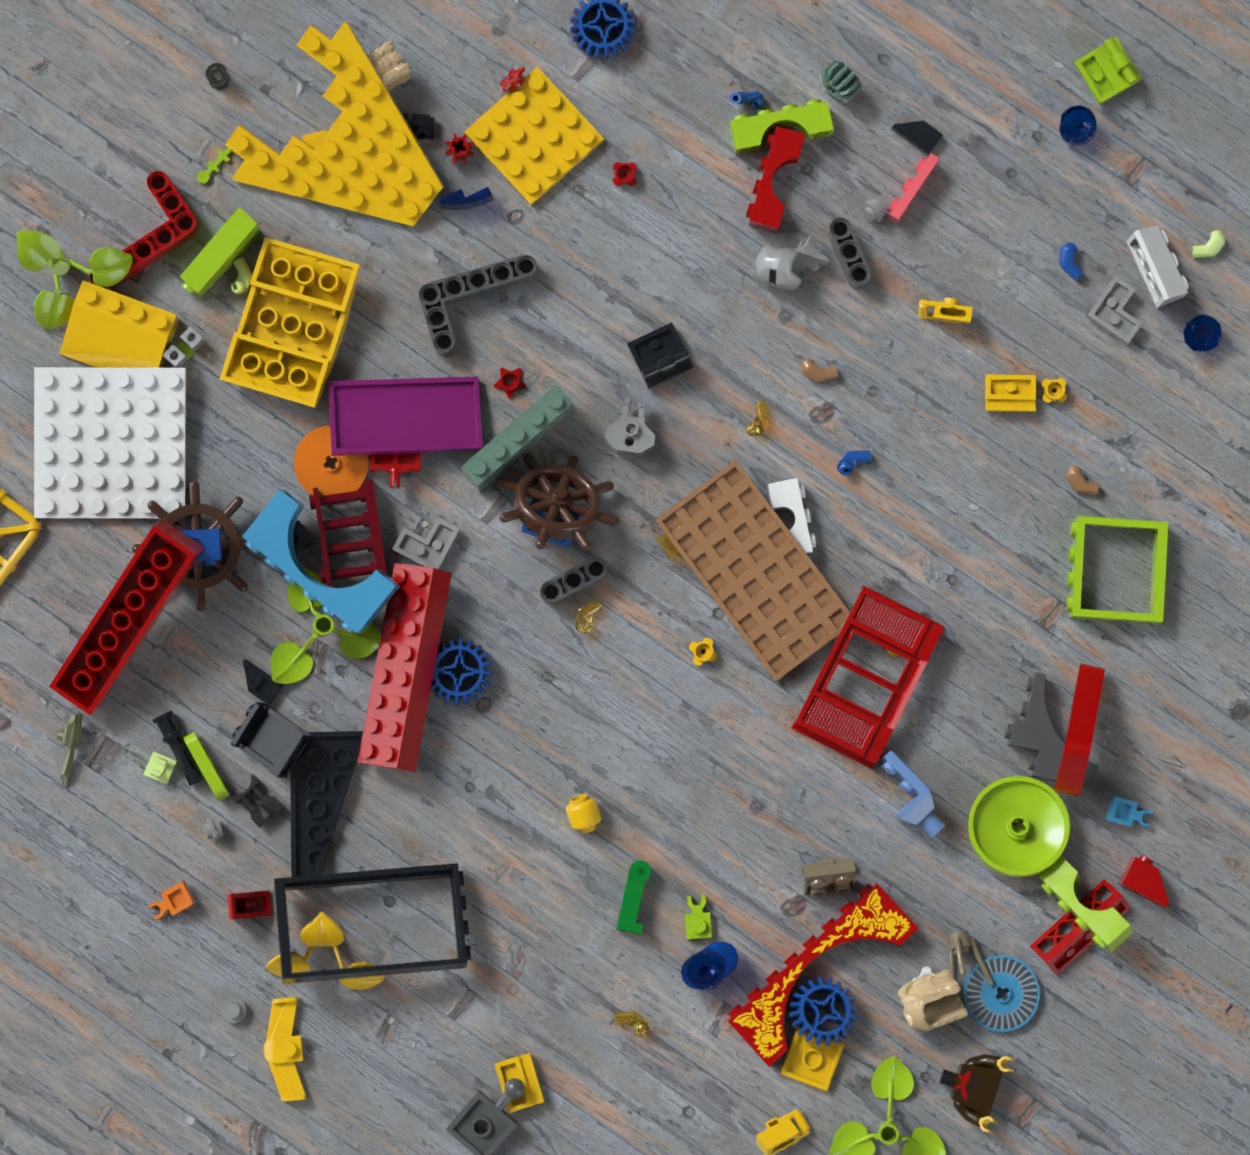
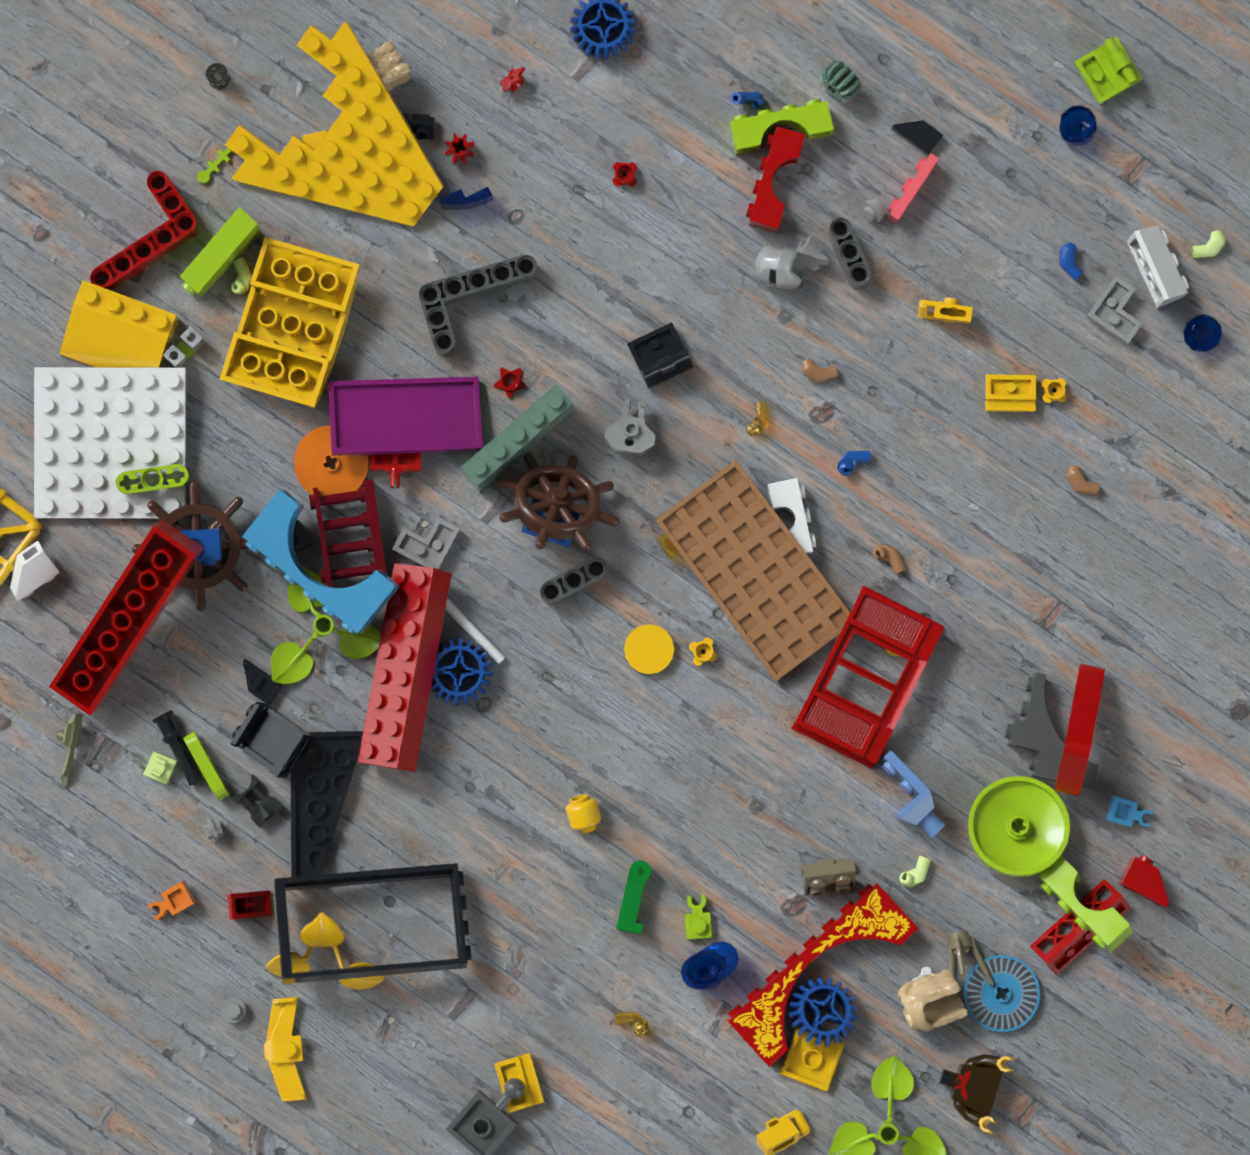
(32, 570): none -> white slope
(39, 249): lime plant -> none
(134, 488): none -> lime beam
(462, 620): none -> white bar
(534, 136): yellow plate -> none
(584, 616): clear yellow arm -> none
(649, 649): none -> yellow tile
(891, 555): none -> medium nougat arm
(917, 875): none -> yellowish green arm
(1074, 578): lime window -> none

